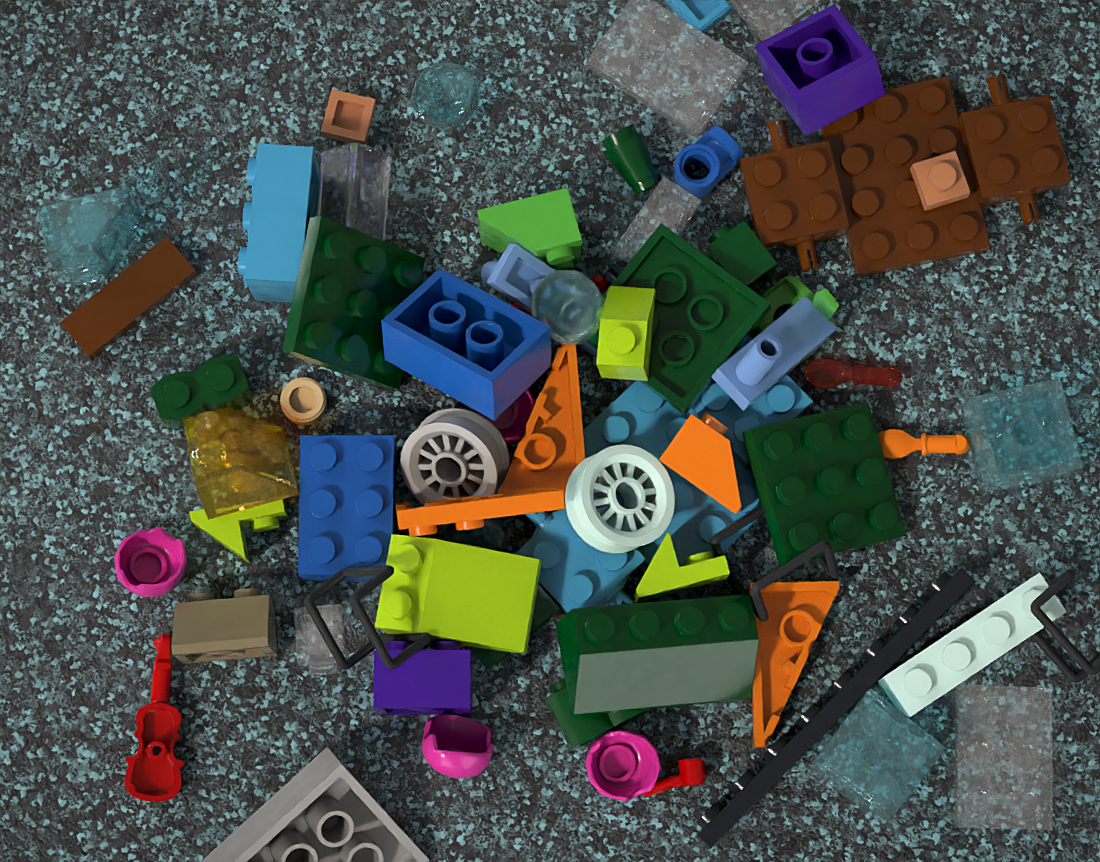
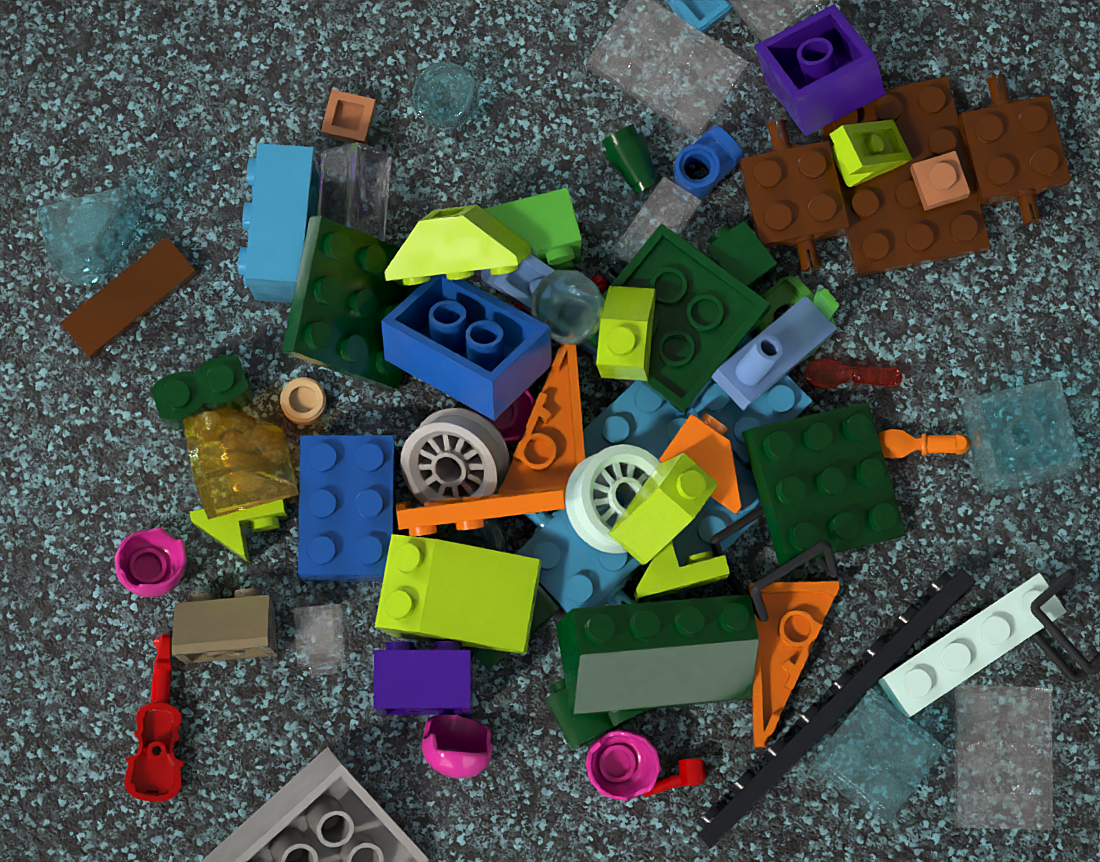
(377, 641): black piece -> none
(455, 245): none -> slope
(663, 507): none -> lime slope
(868, 150): none -> lime slope

